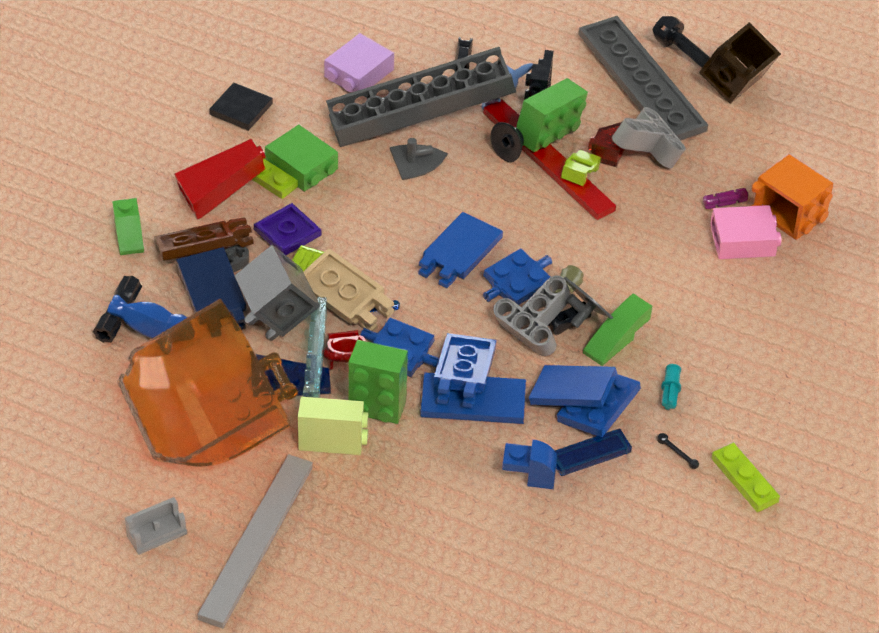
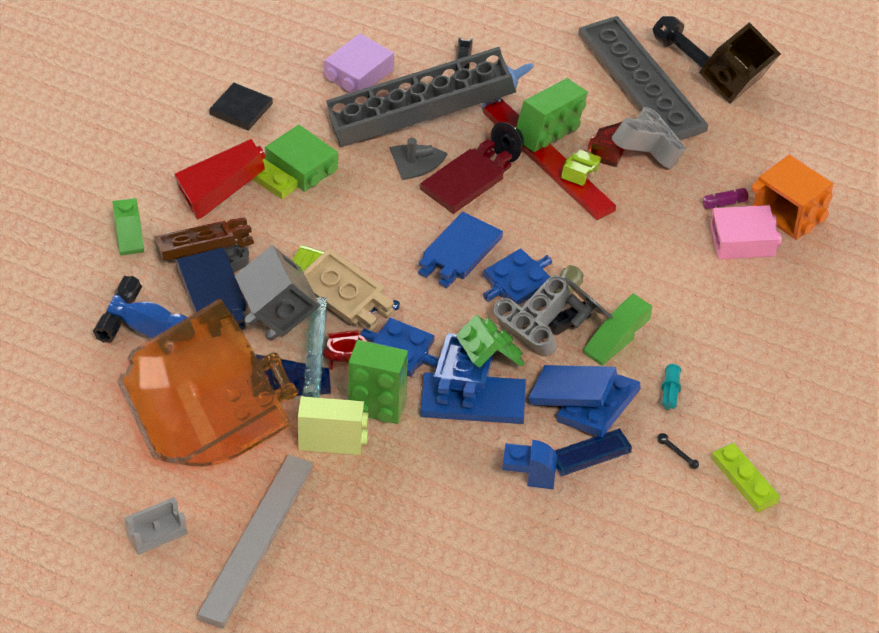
(287, 229): dark purple plate -> none
(466, 177): none -> dark red tile
(483, 339): none -> bright green bracket
(540, 75): black plate -> none

